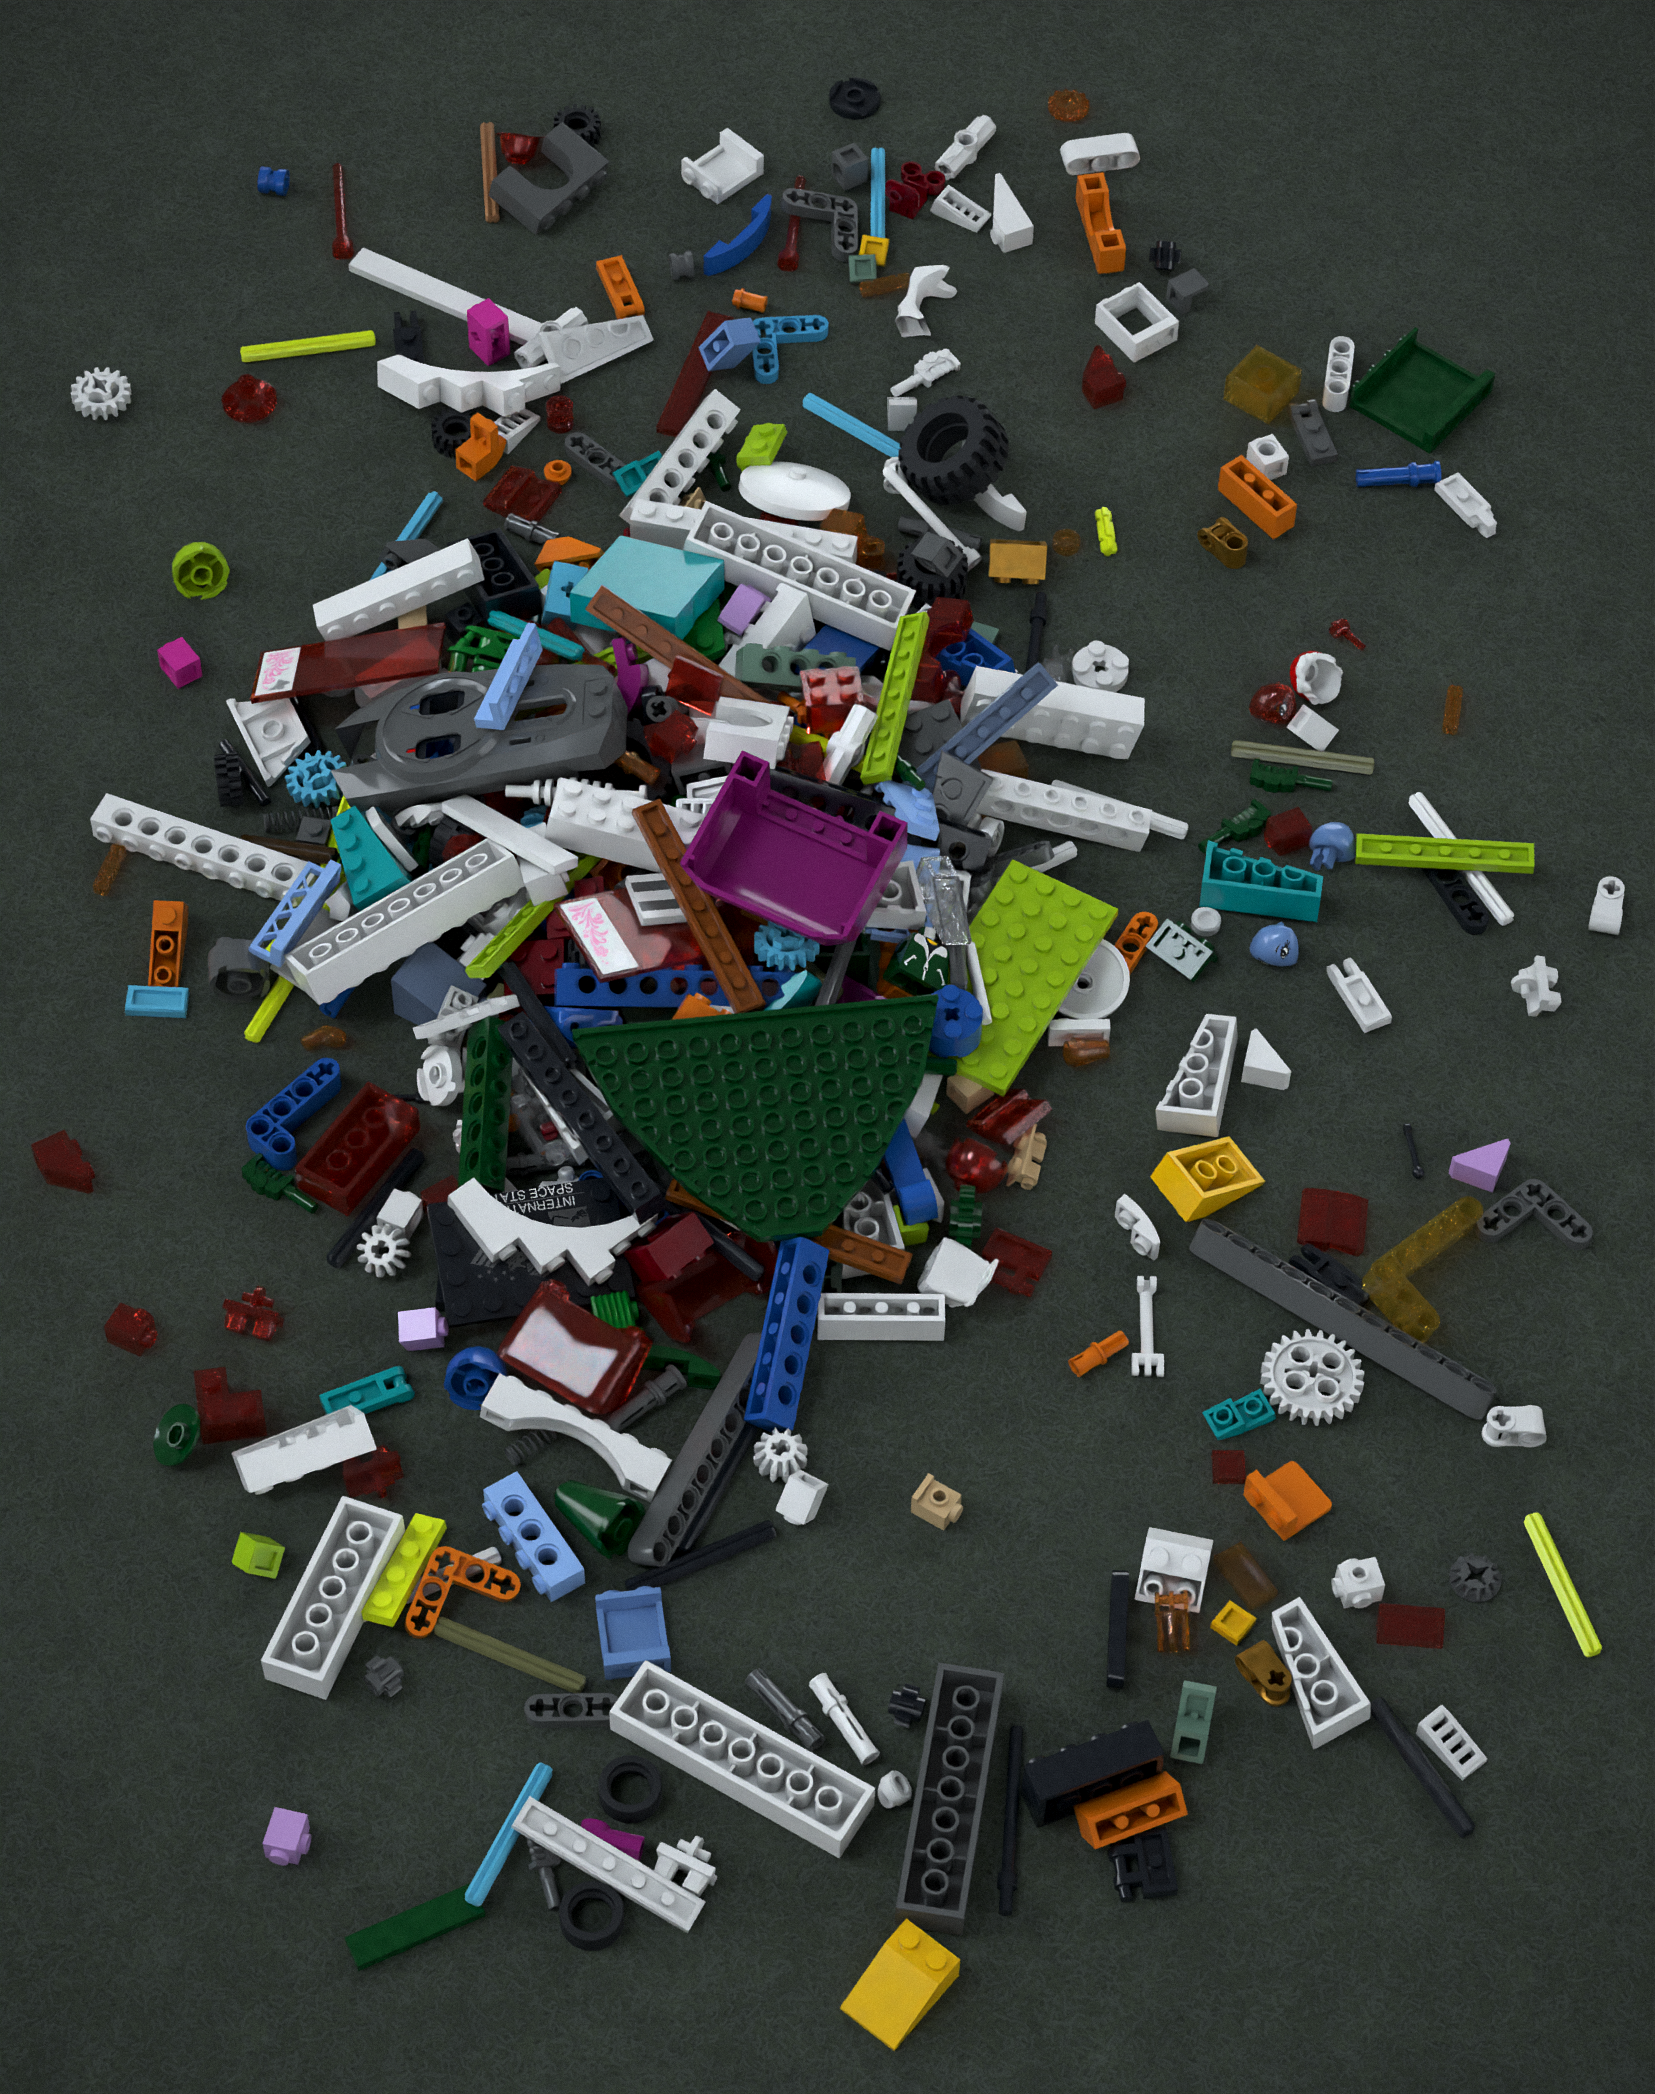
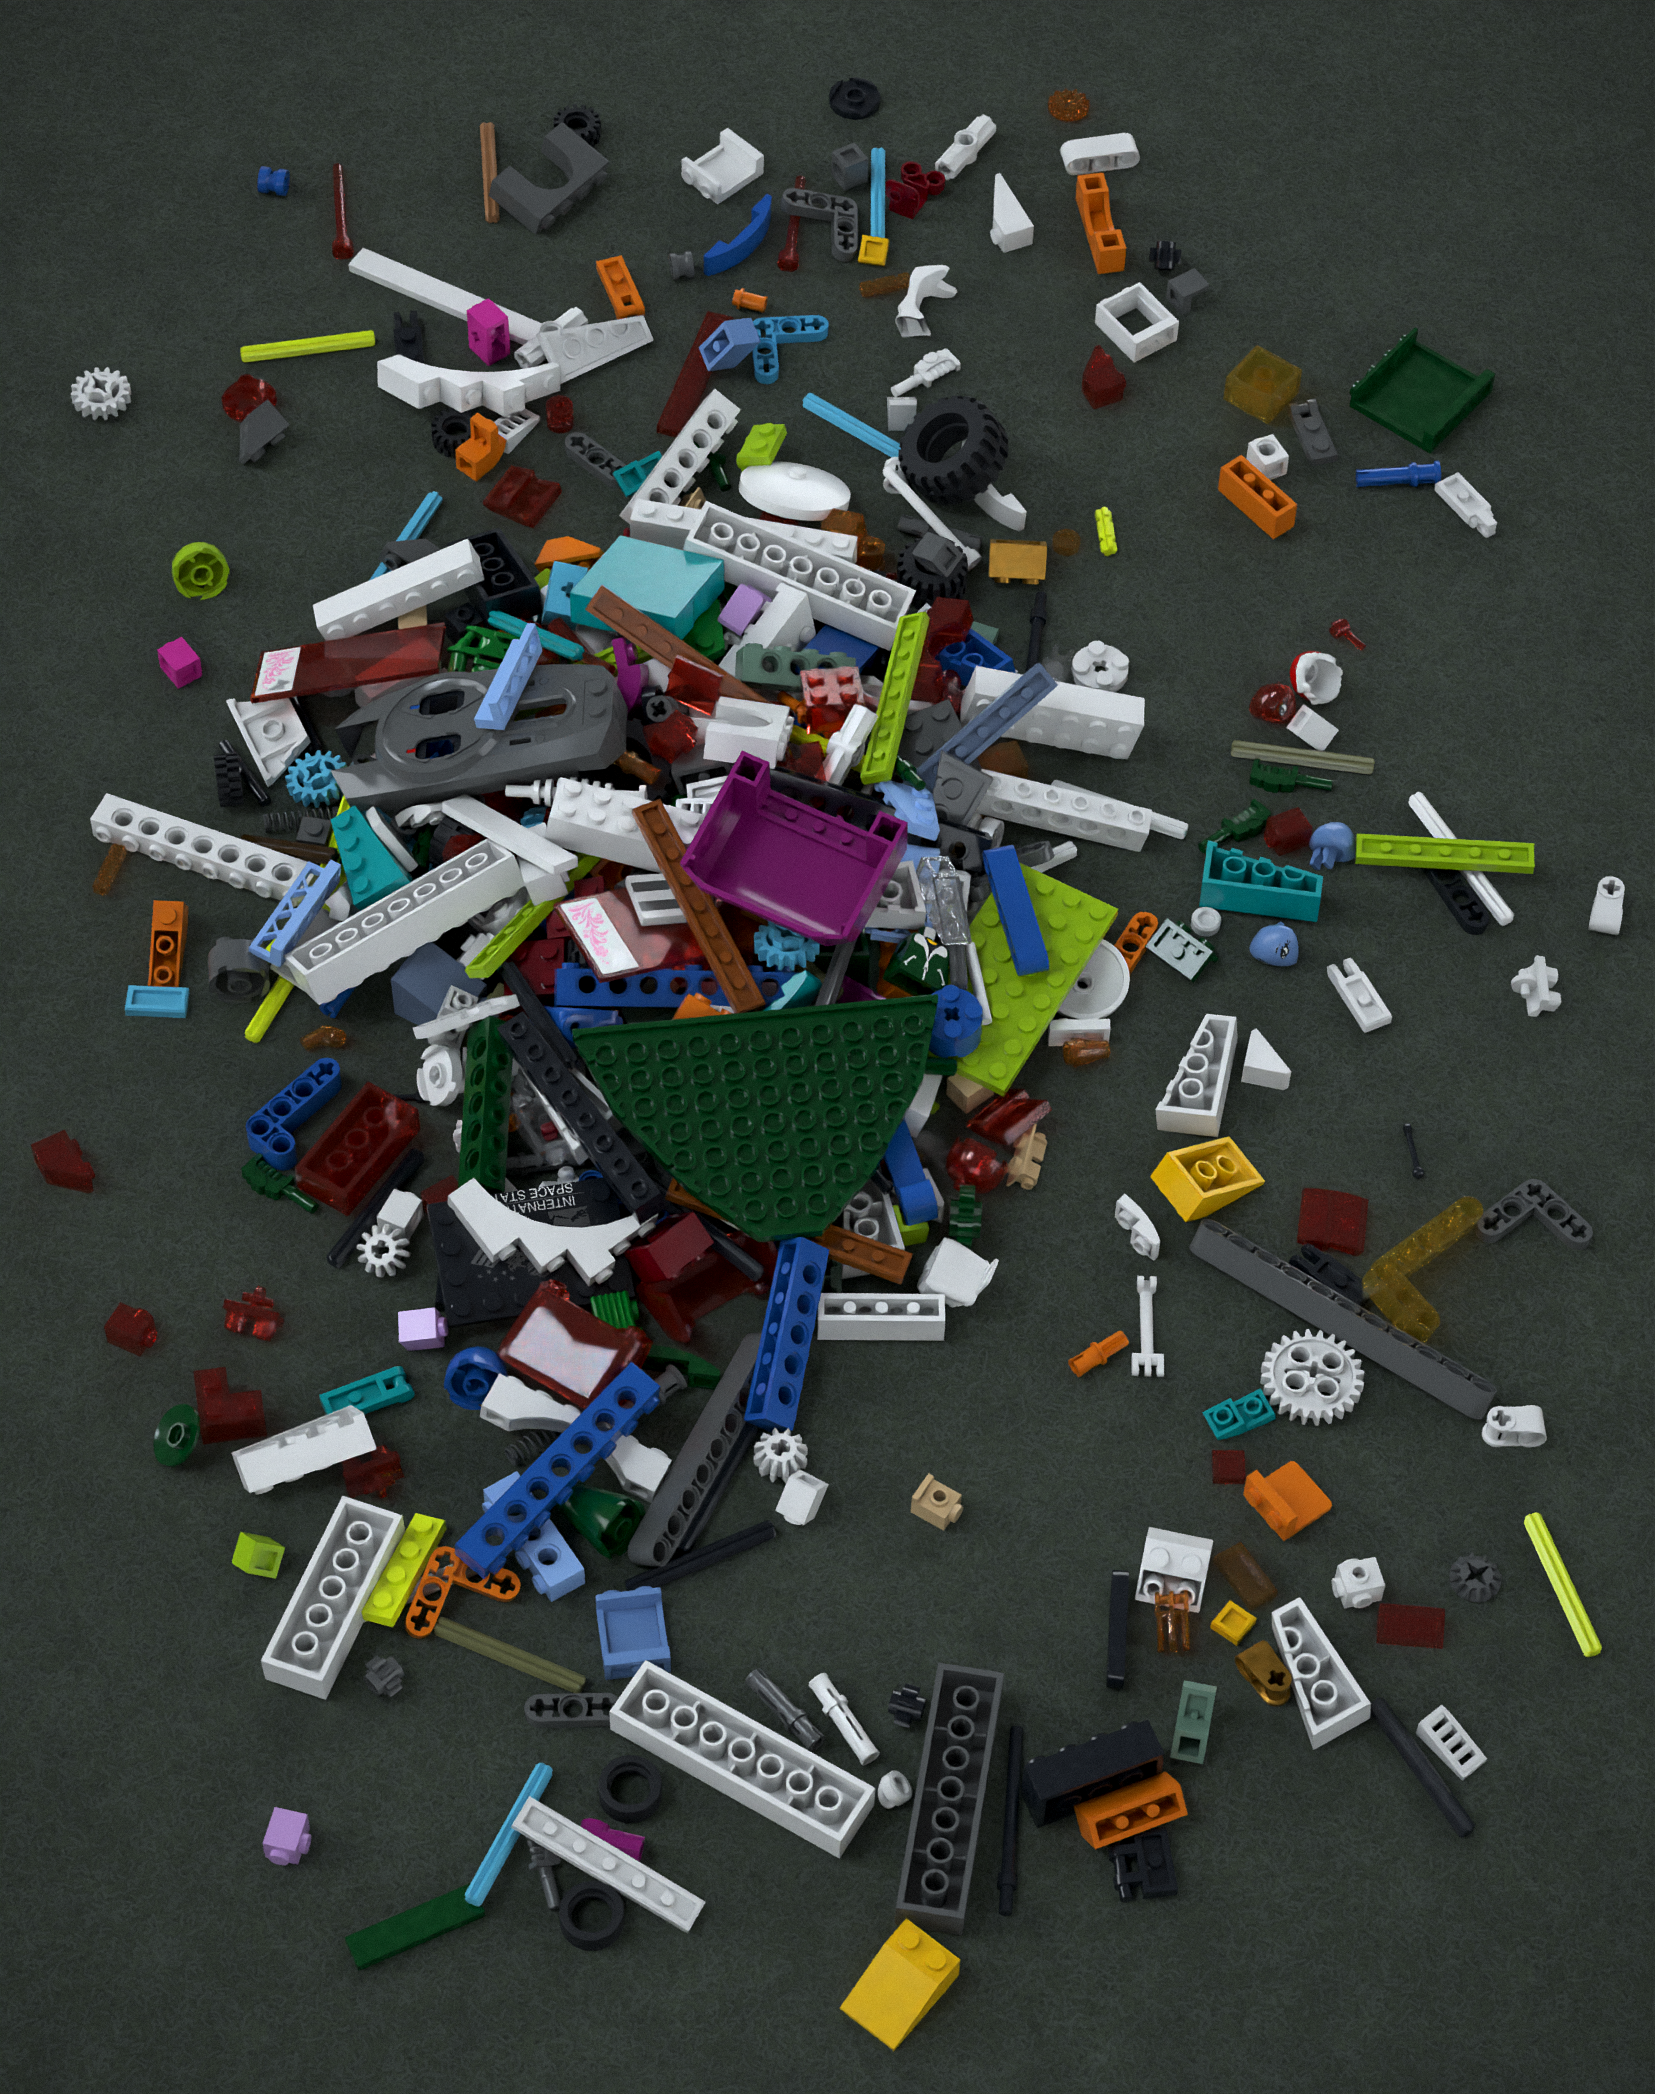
(260, 429): none -> dark grey slope
(518, 147): clear red piece -> none
(530, 530): dark grey pin -> none
(558, 471): orange plate -> none
(629, 1385): none -> blue brick
(698, 1872): white hips -> none
(862, 268): sand green tile -> none
(943, 209): white slope -> none
(1015, 910): none -> blue beam
(1018, 1255): clear red plate -> none
(1225, 543): pearl gold piece -> none
(1338, 374): white beam -> none
(1452, 709): clear orange axle -> none
(1481, 1166): lavender slope -> none

